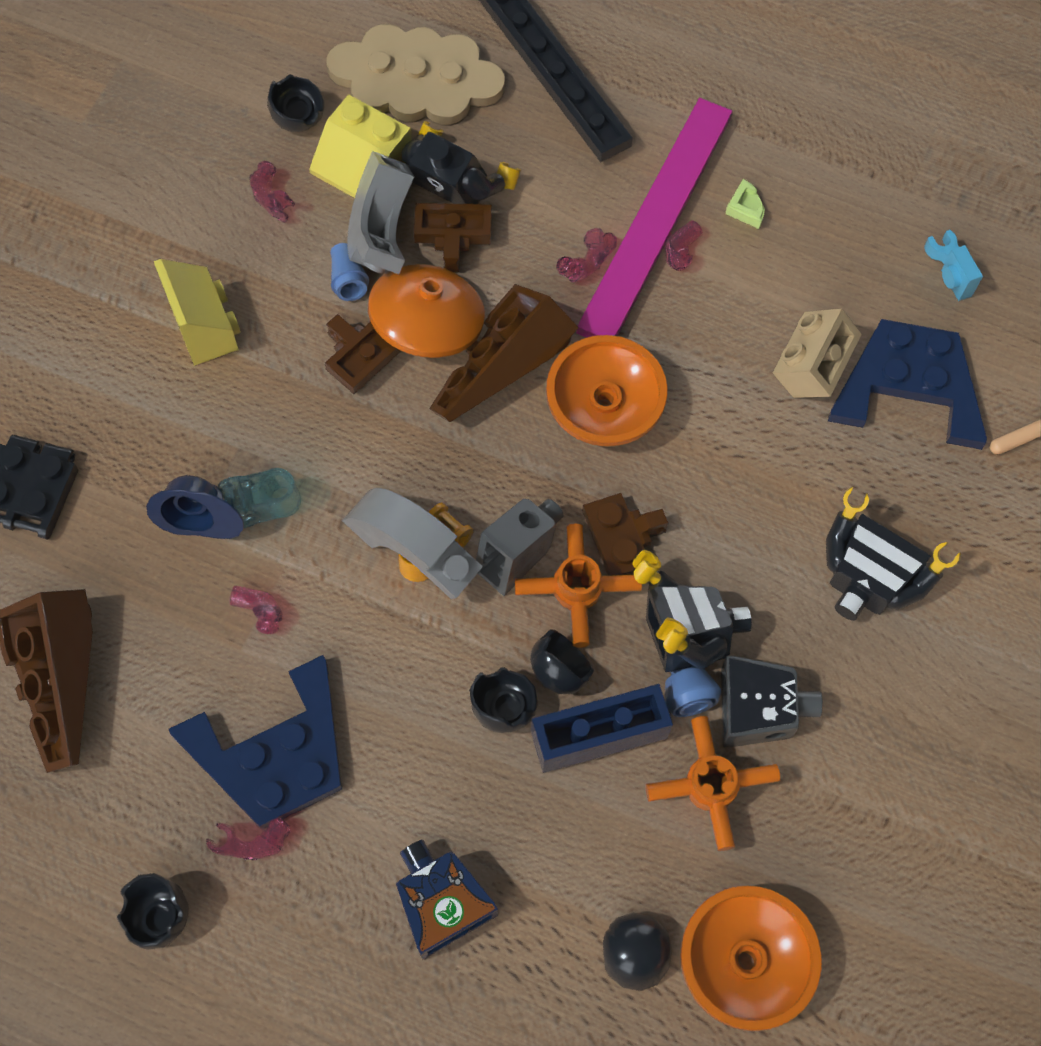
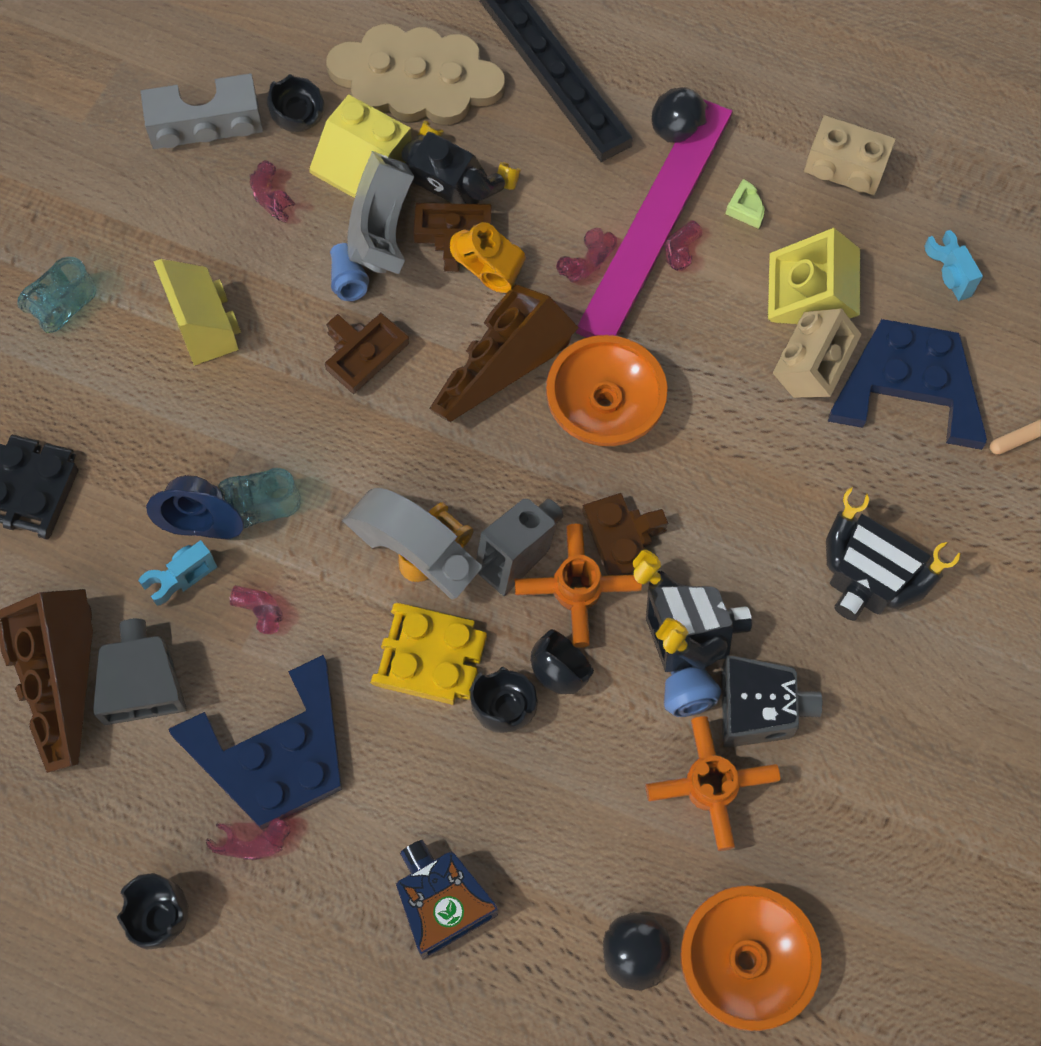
(56, 294): none -> clear light blue piece
(136, 677): none -> dark grey torso
(184, 570): none -> medium azure plate
(229, 114): none -> light grey arch
(426, 311): orange dish -> none
(430, 655): none -> yellow plate
(492, 256): none -> light orange piece
(601, 728): dark blue brick -> none
(678, 114): none -> black hair
(814, 277): none -> light yellow slope
(849, 155): none -> tan brick

